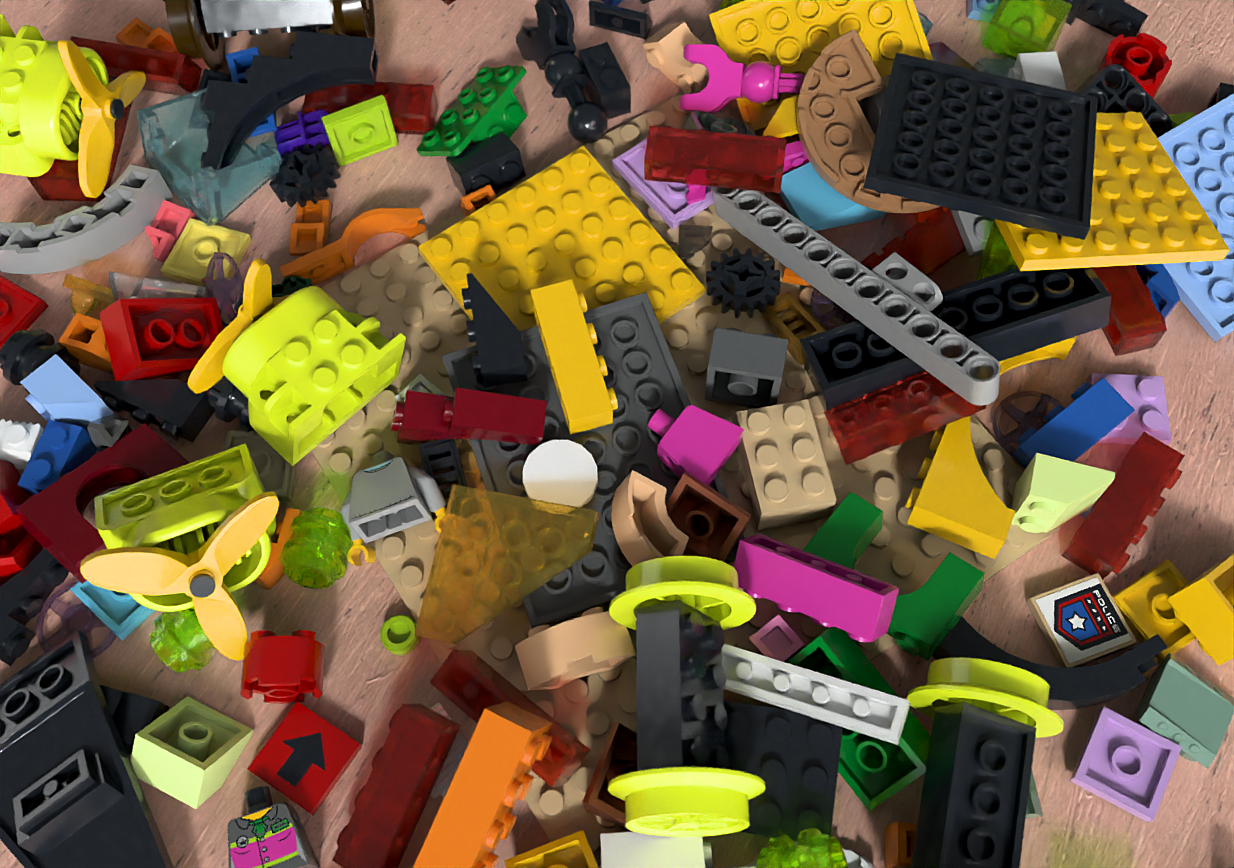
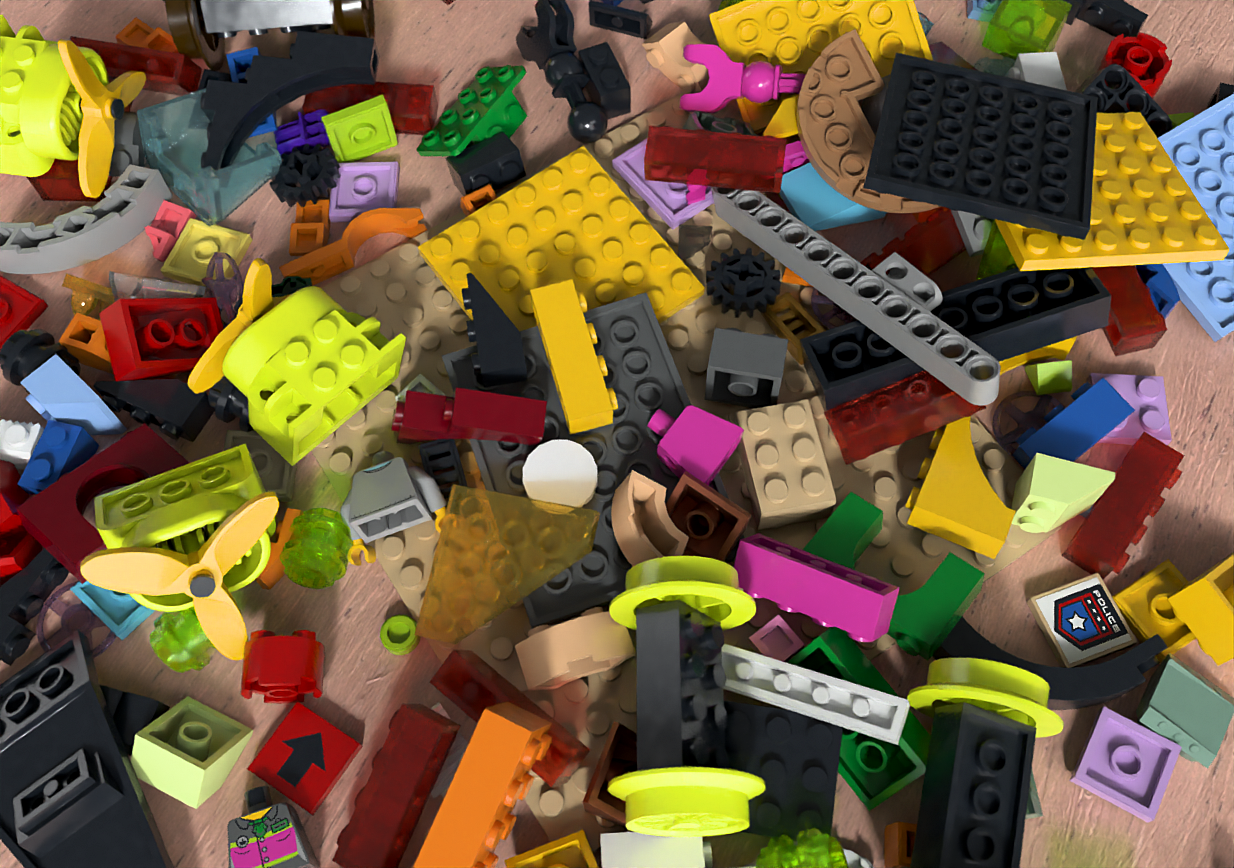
(108, 430): dark grey slope -> none
(127, 144): none -> dark grey brick
(363, 188): none -> lavender tile
(1050, 377): none -> lime slope

